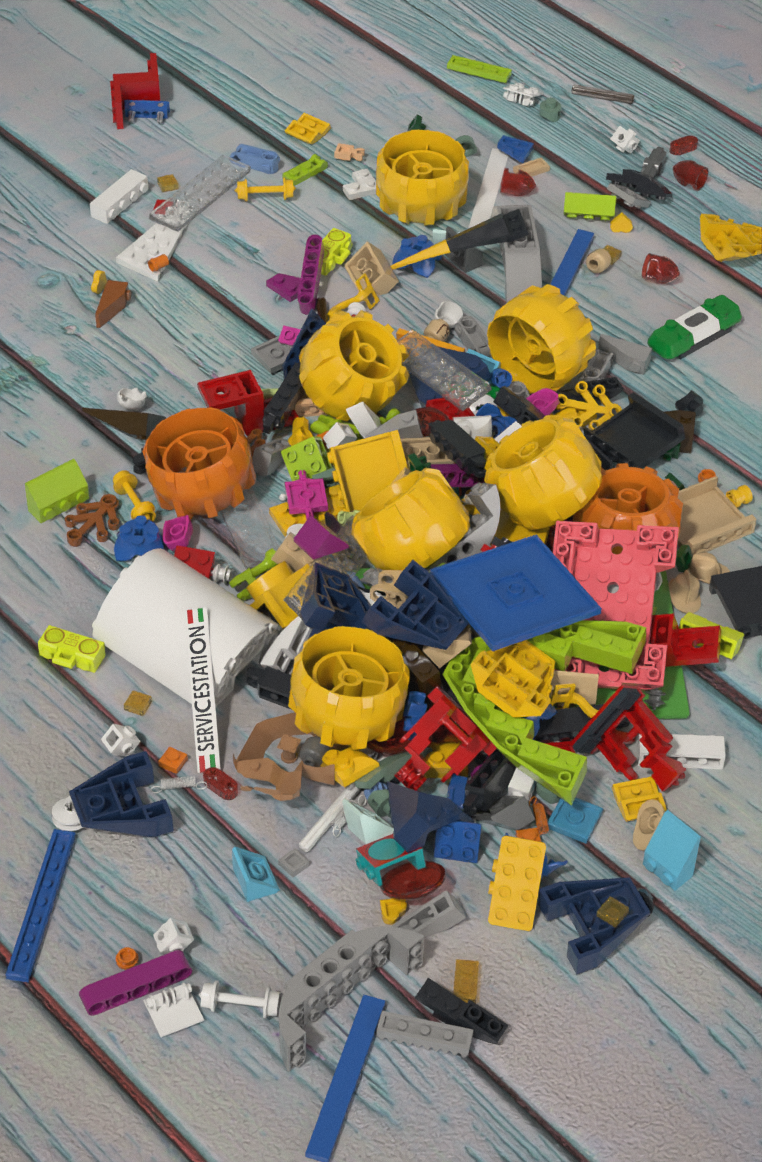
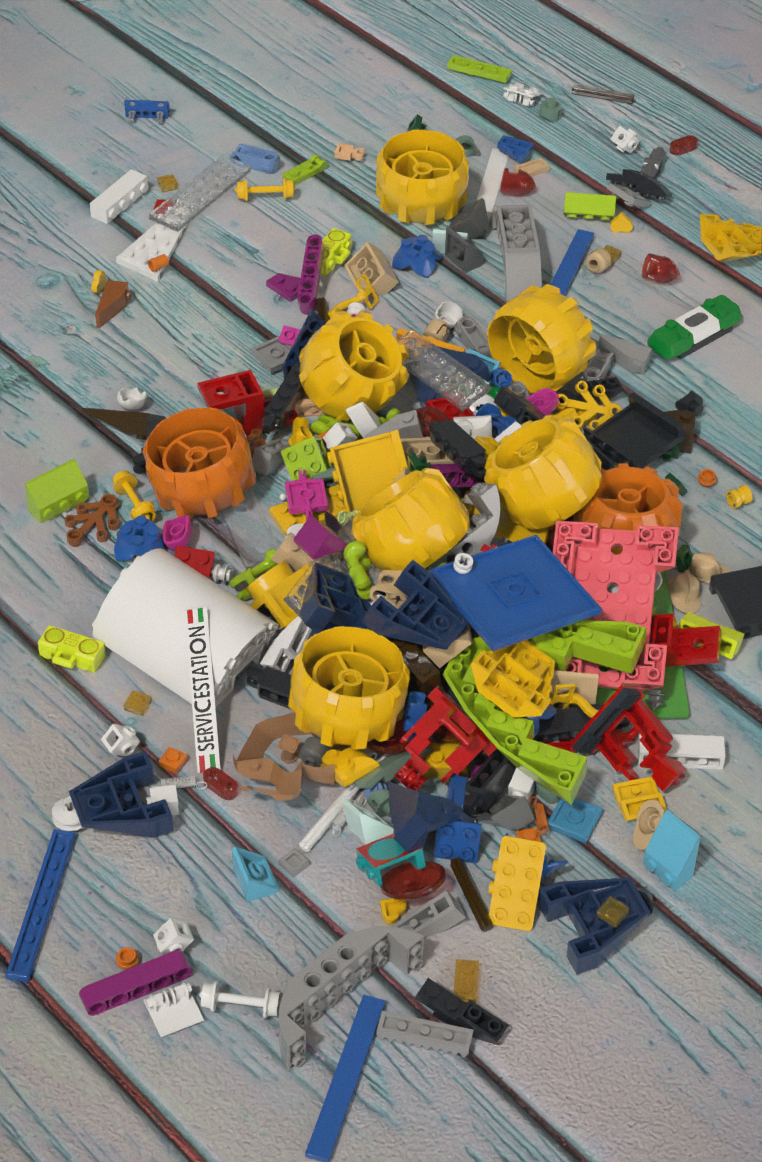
(134, 87): red bracket -> none
(165, 792): none -> white brick
(308, 128): yellow slope -> none
(358, 566): none -> lime piece
(363, 186): white plate -> none
(465, 558): none -> white bush
(471, 219): none -> dark grey slope
(471, 894): none -> dark brown axle
(492, 231): black plate -> none
(691, 173): clear red helmet -> none
(710, 518): tan panel -> none

